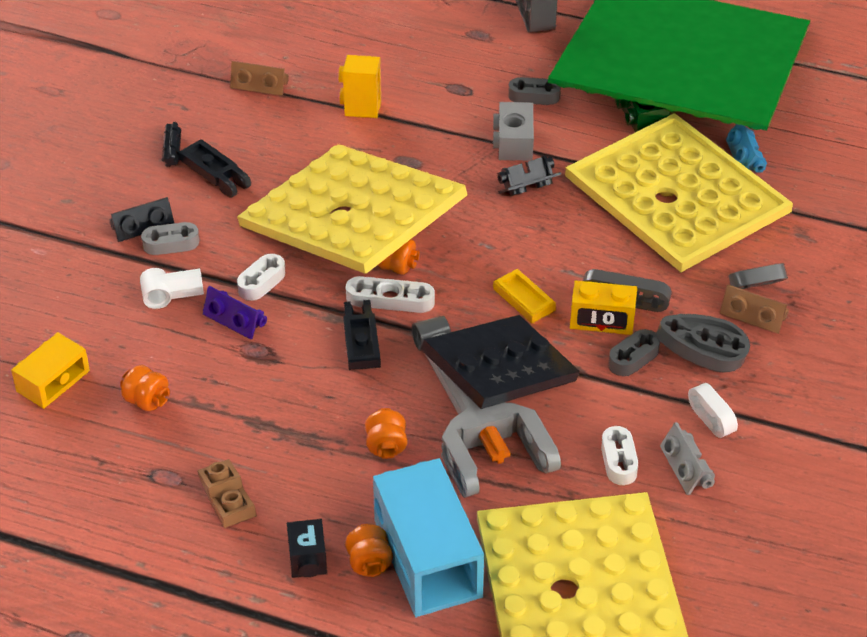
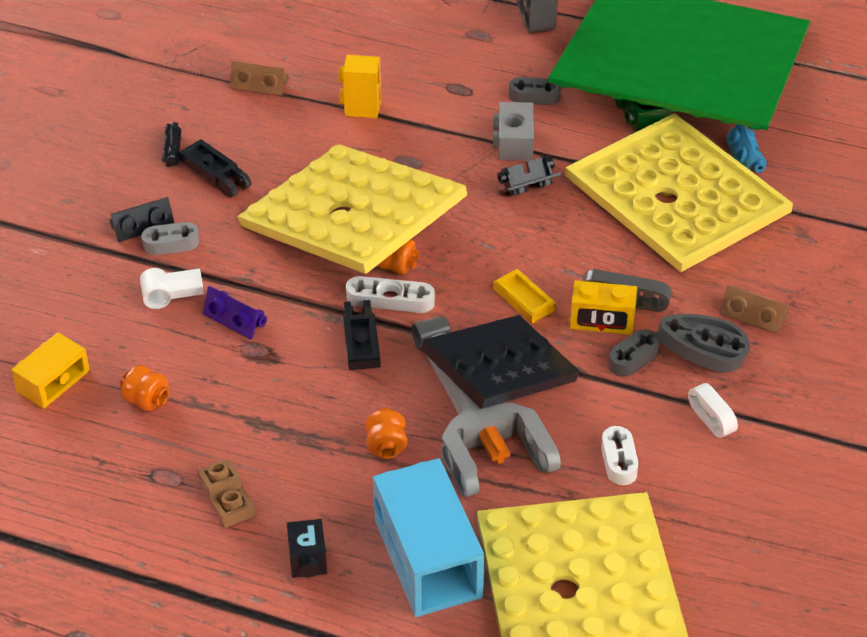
(259, 275): white beam -> none
(368, 550): orange piece -> none
(684, 459): light grey hinge -> none
(758, 276): dark grey beam -> none

